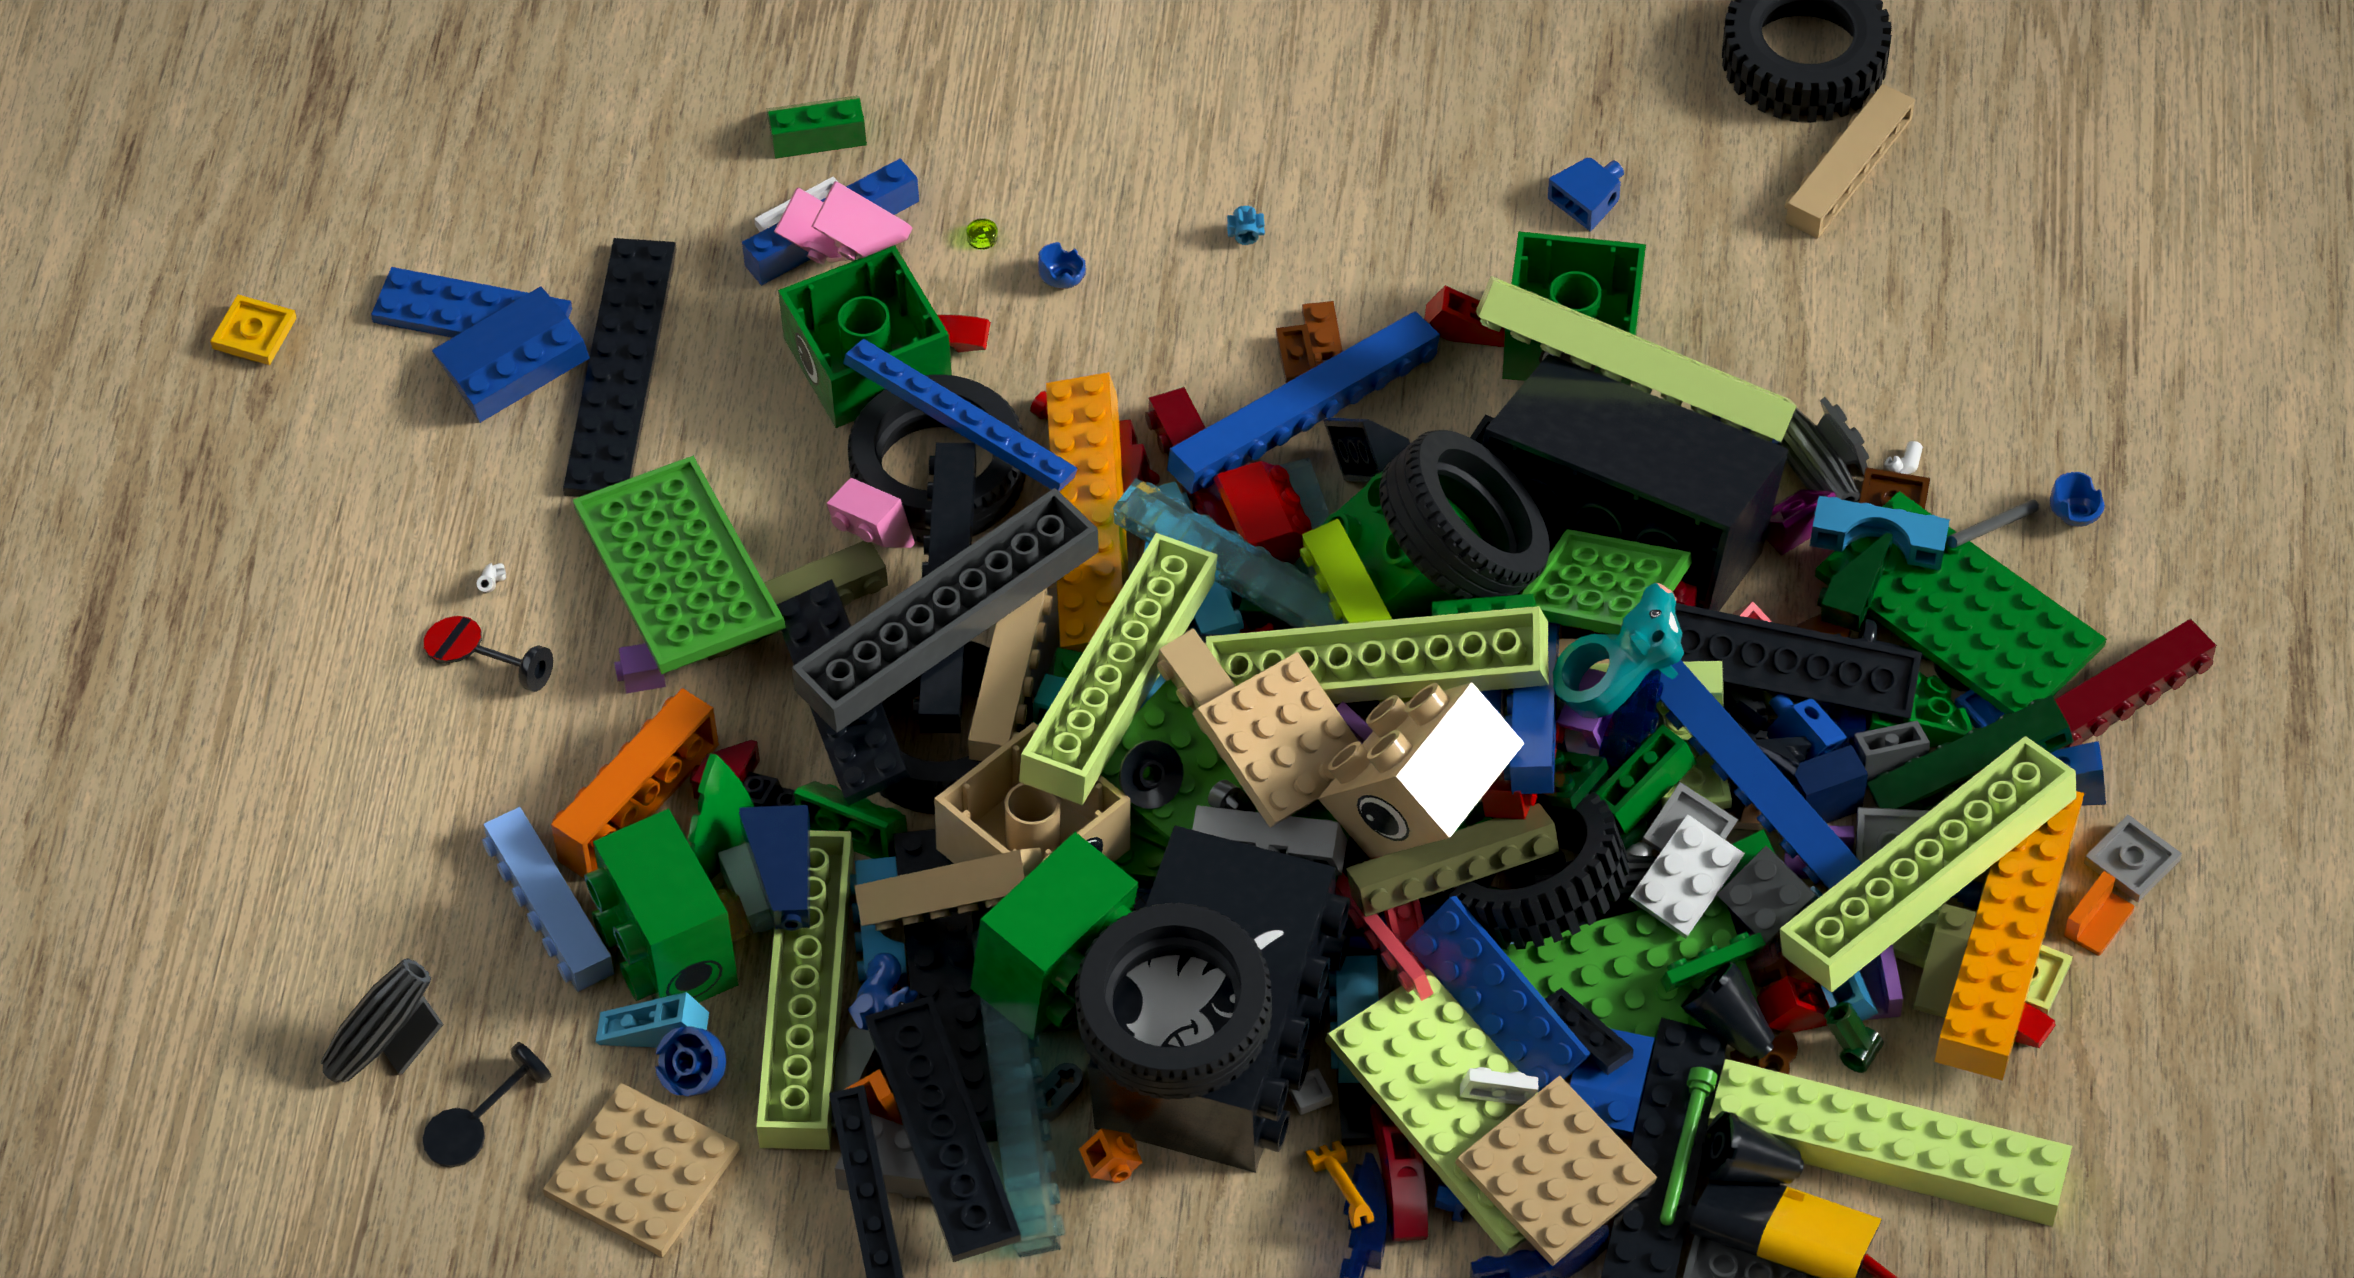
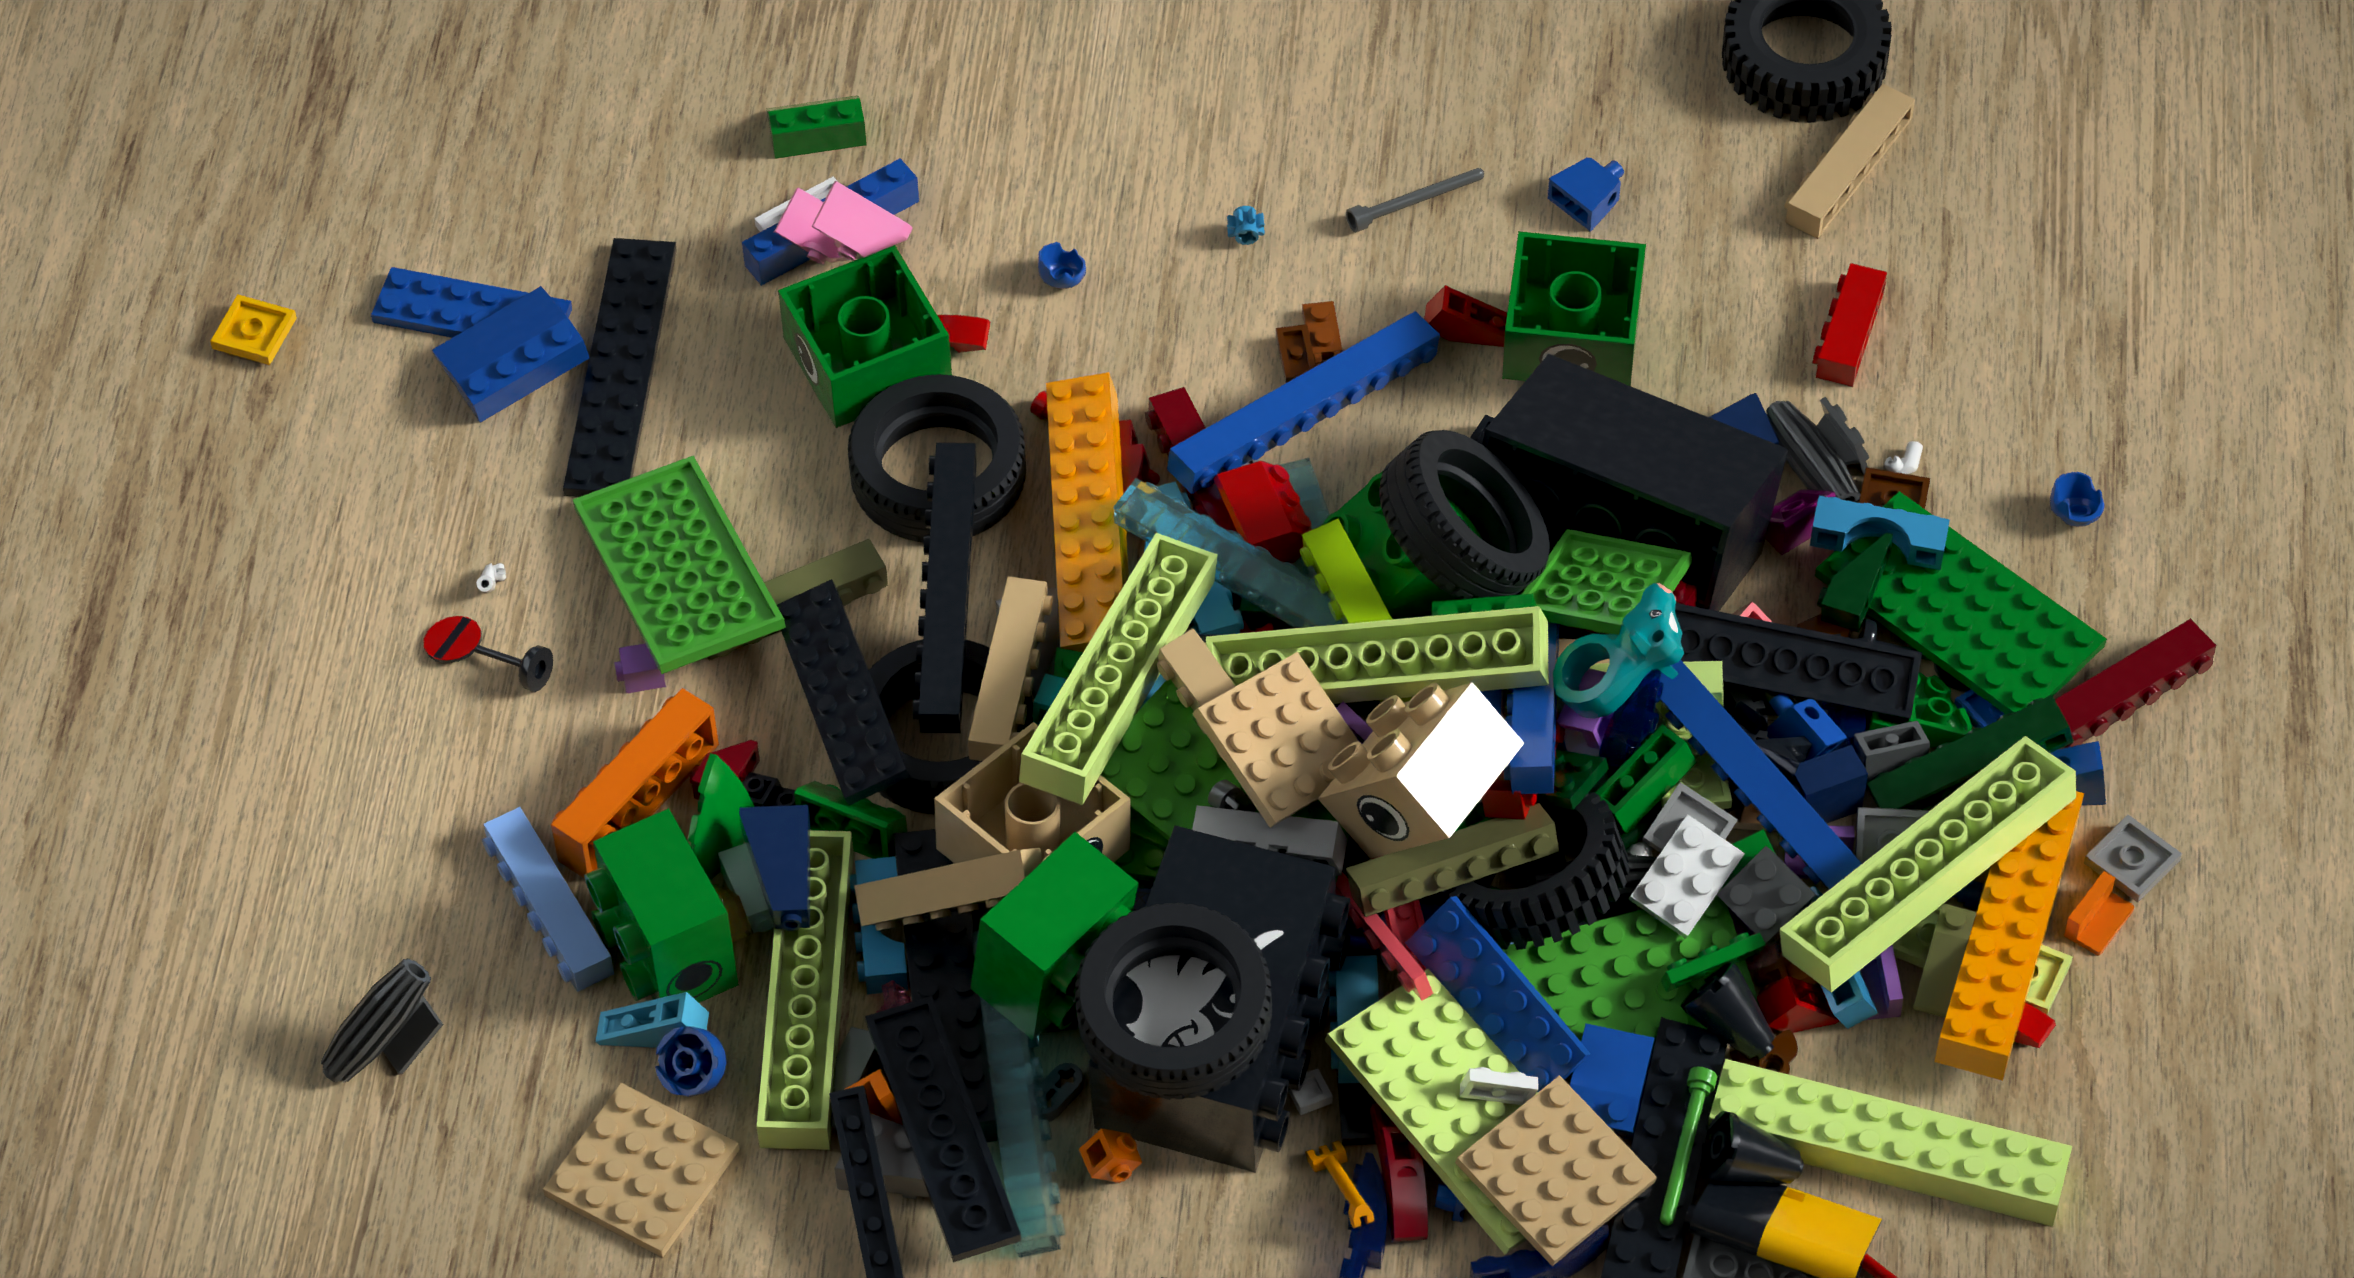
(458, 1134): black piece -> none
(870, 515): bright pink slope -> none
(876, 991): blue animal -> none
(945, 610): dark grey brick -> none
(960, 415): blue plate -> none
(982, 234): clear neon green tile -> none
(1164, 776): black dish -> none
(1360, 217): none -> dark grey piece
(1363, 447): black slope -> none
(1606, 1047): black plate -> none
(1637, 359): yellowish green brick -> none
(1850, 325): none -> red brick
(1858, 1042): dark green piece -> none
(1992, 523): dark grey bar -> none

